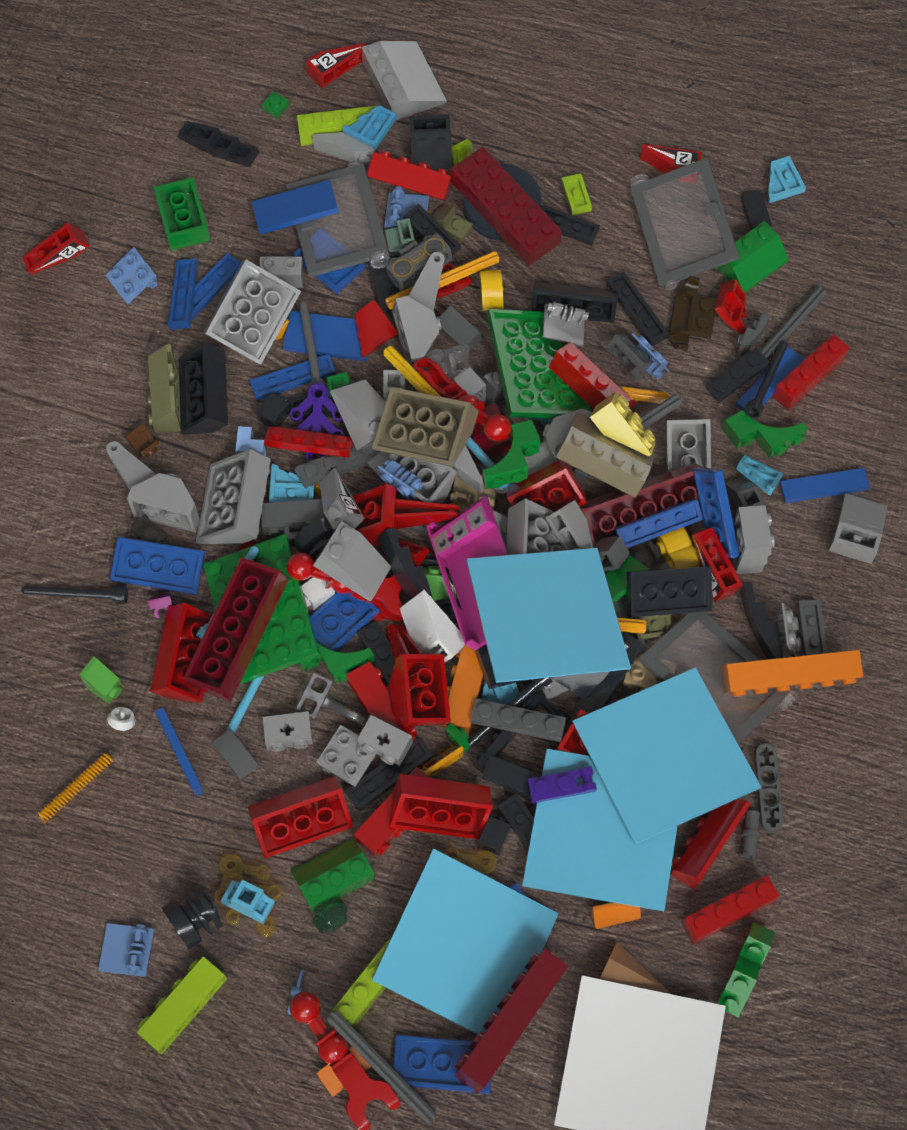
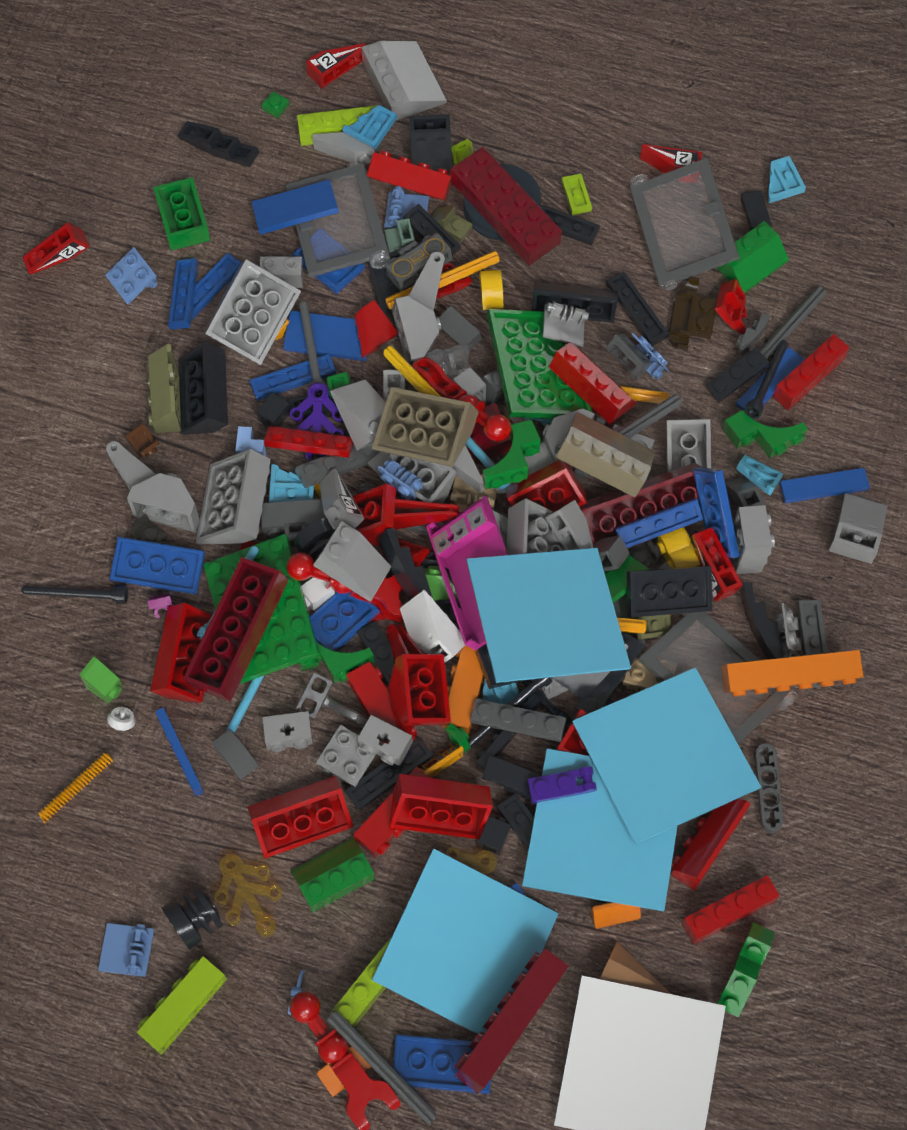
(248, 900): medium azure brick -> none
(330, 916): clear green head -> none
(622, 425): light yellow slope -> none
(750, 835): dark grey pin -> none

